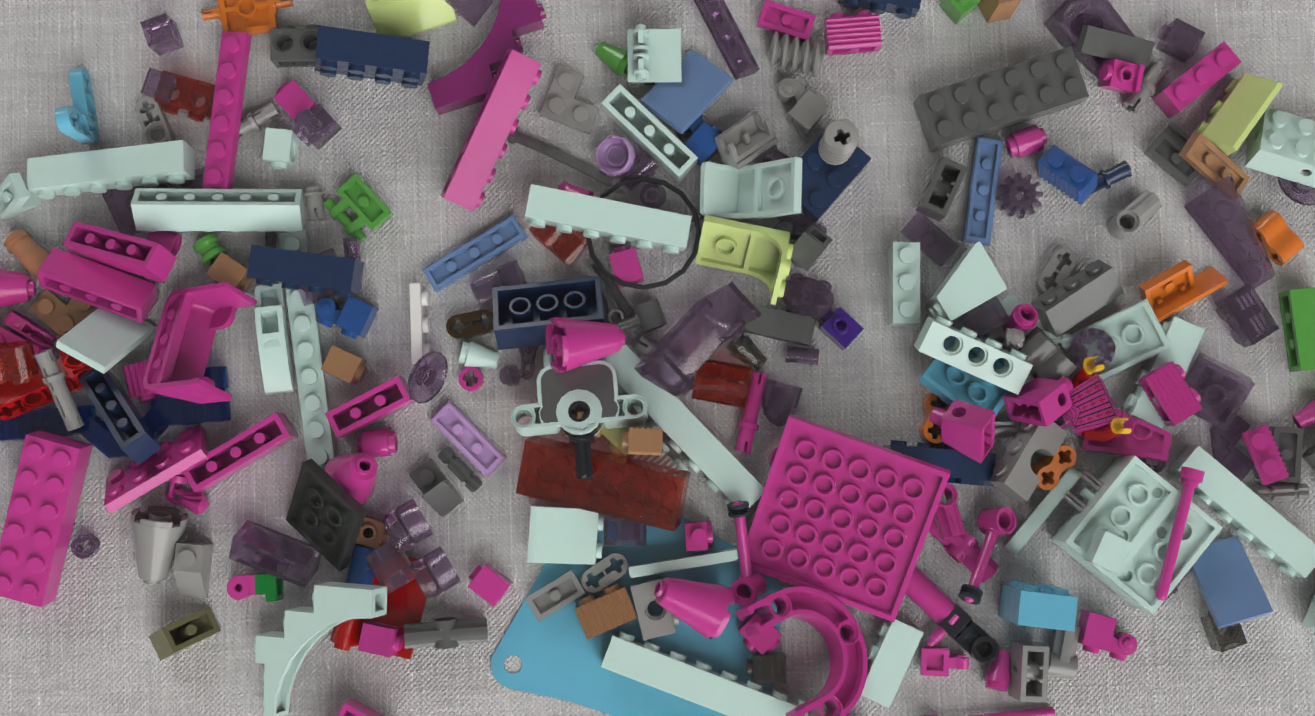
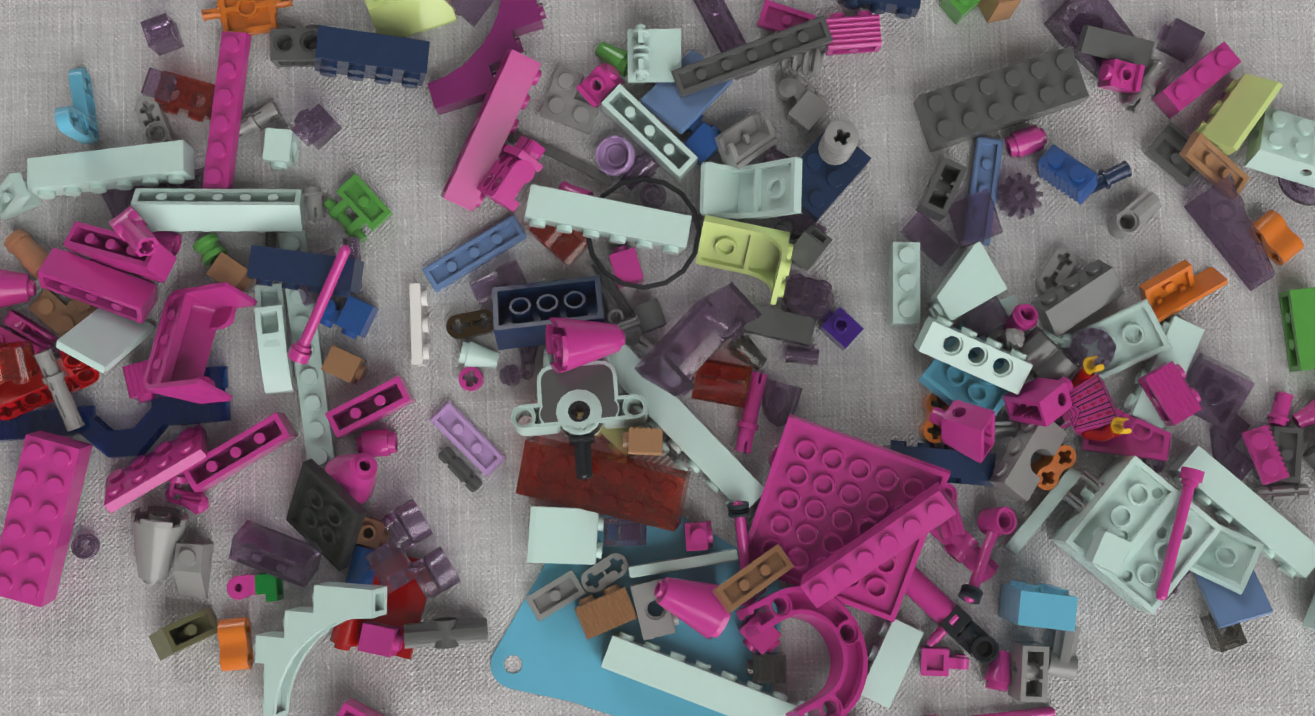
(120, 415): dark blue brick -> none
(134, 231): none -> dark pink piece
(235, 644): none -> orange axle
(293, 99): dark pink brick -> none
(301, 350): none -> dark pink piece
(427, 377): clear purple dish -> none
(436, 488): dark grey slope -> none
(489, 583): dark pink brick -> none
(512, 172): none -> dark pink hips
(593, 91): none -> dark pink brick
(752, 56): none -> dark grey tile
(753, 578): none -> medium nougat plate
(878, 544): none -> dark pink brick
(975, 218): none -> clear purple piece
(1097, 634): dark pink brick -> none
(1229, 560): none -> light aqua plate
(1246, 315): clear purple brick -> none
(1280, 409): none -> dark pink pin

